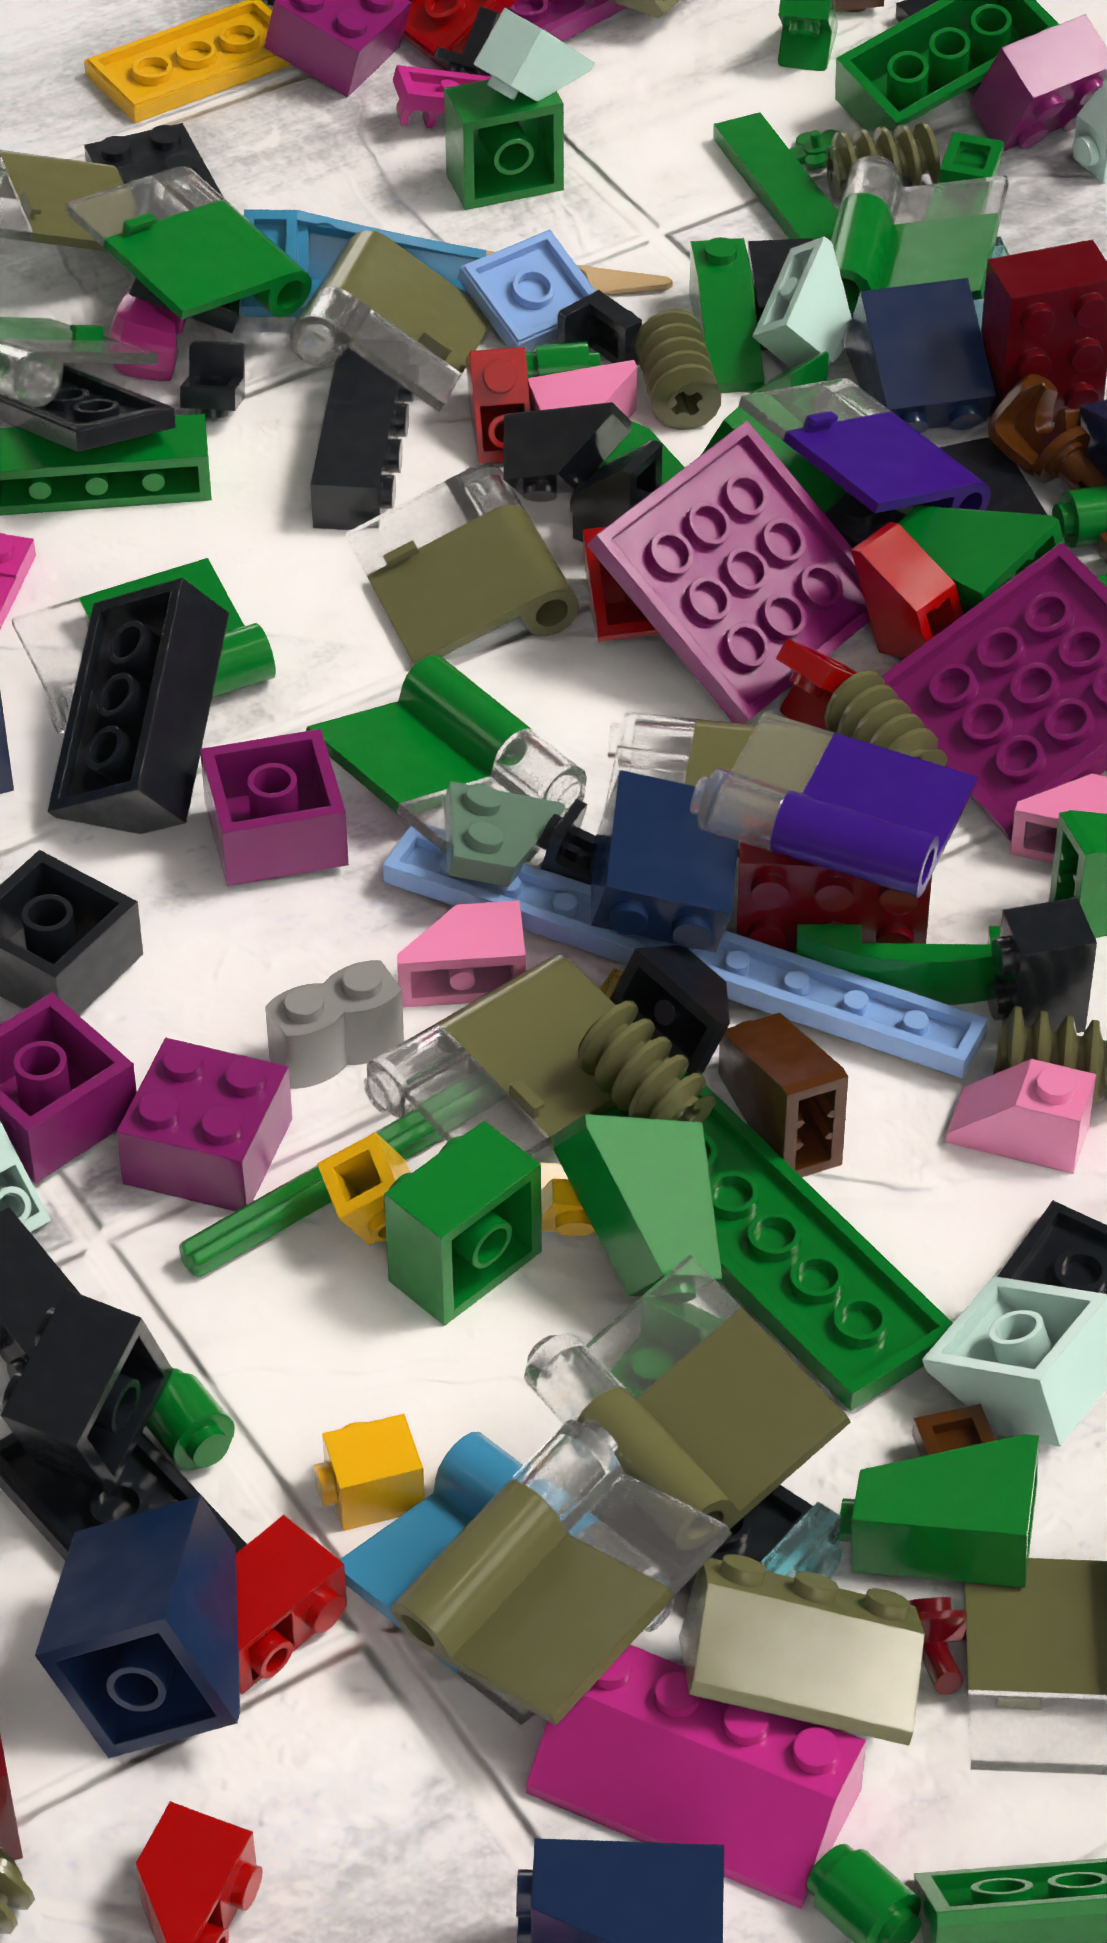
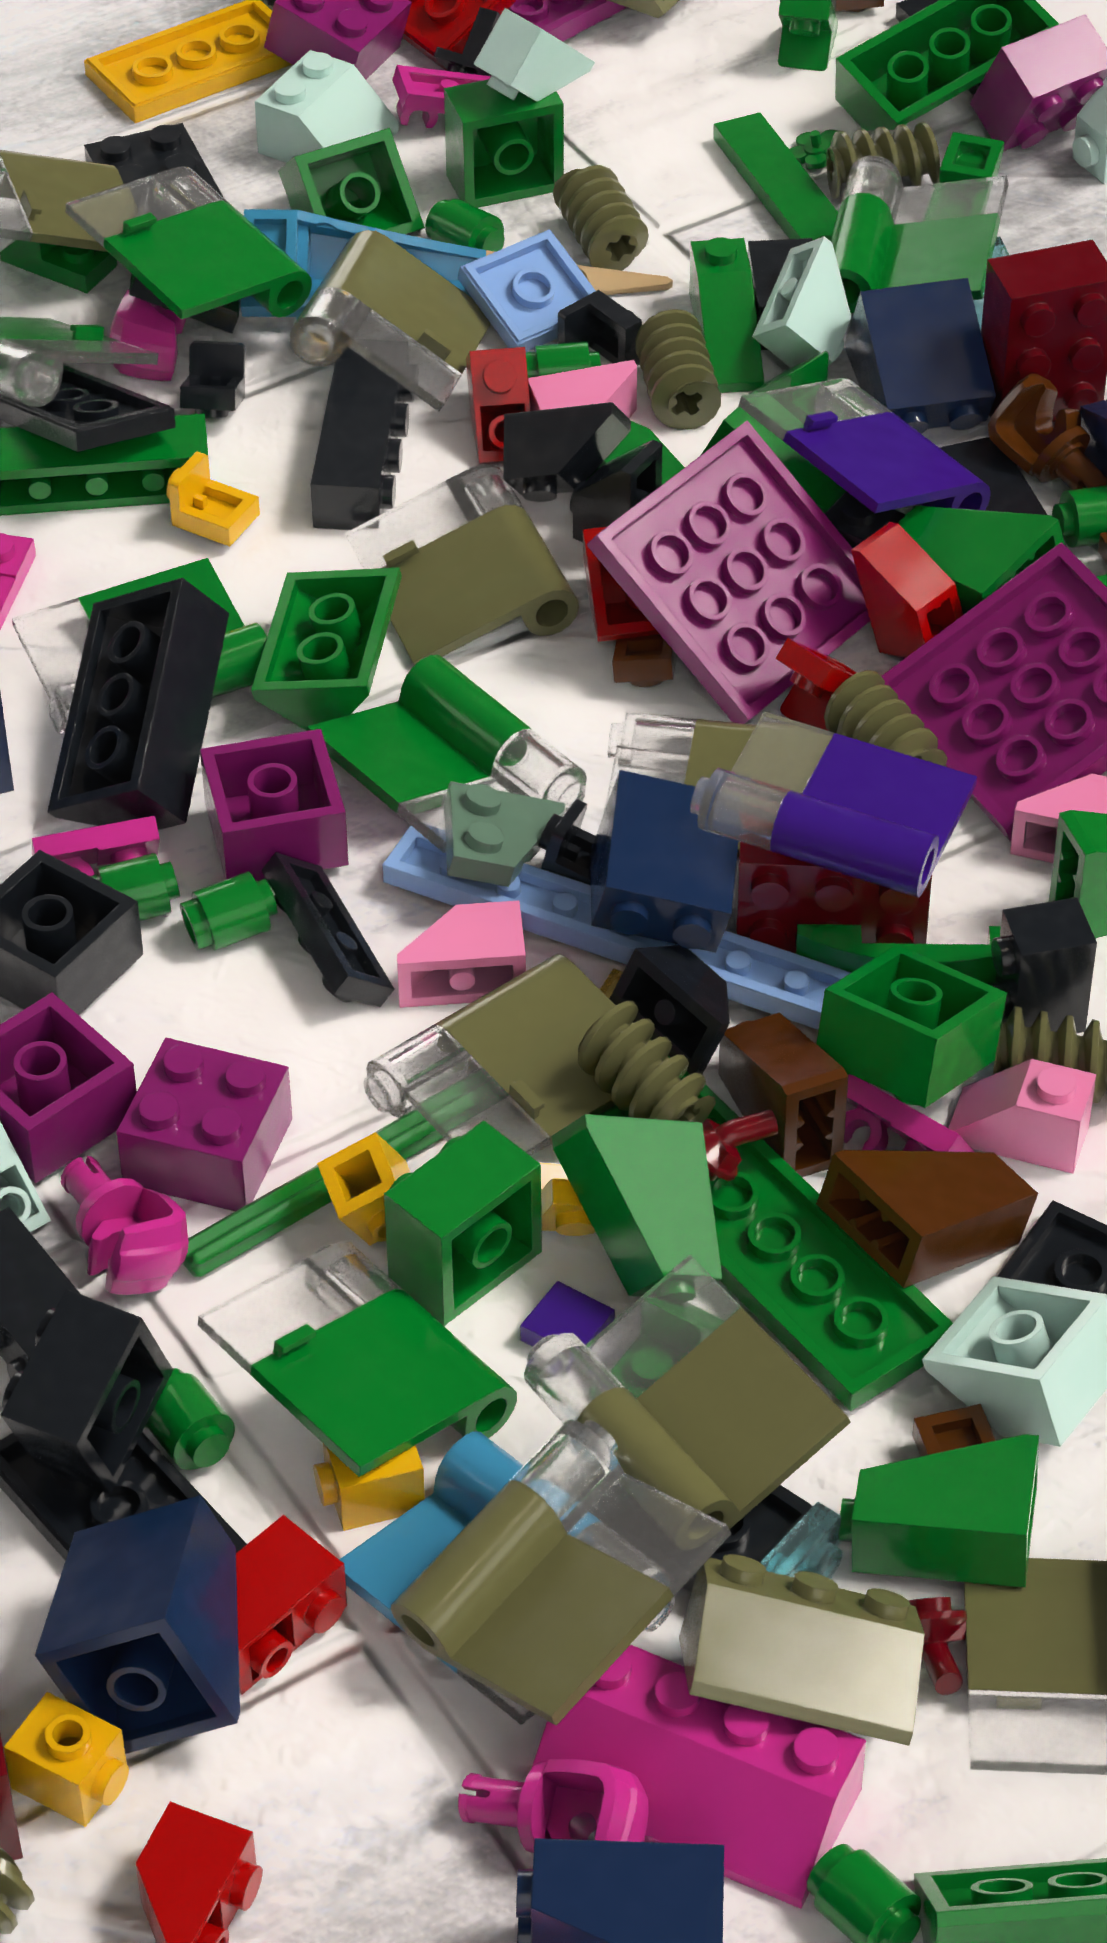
(63, 264): none -> green slope
(67, 1759): none -> yellow brick
(101, 843): none -> dark pink plate
(127, 1229): none -> dark pink piece
(143, 881): none -> green brick
(208, 505): none -> yellow bracket
(228, 911): none -> green brick
(316, 107): none -> light aqua slope
(325, 643): none -> green slope
(327, 931): none -> black plate
(335, 1023): light grey brick -> none
(354, 183): none -> green slope
(357, 1358): none -> green door
(464, 225): none -> green brick
(561, 1802): none -> dark pink piece
(566, 1312): none -> dark purple tile
(601, 216): none -> olive piece
(643, 661): none -> reddish brown plate
(722, 1141): none -> dark red plate
(882, 1111): none -> dark pink plate
(911, 1025): none -> green brick
(926, 1207): none -> reddish brown slope

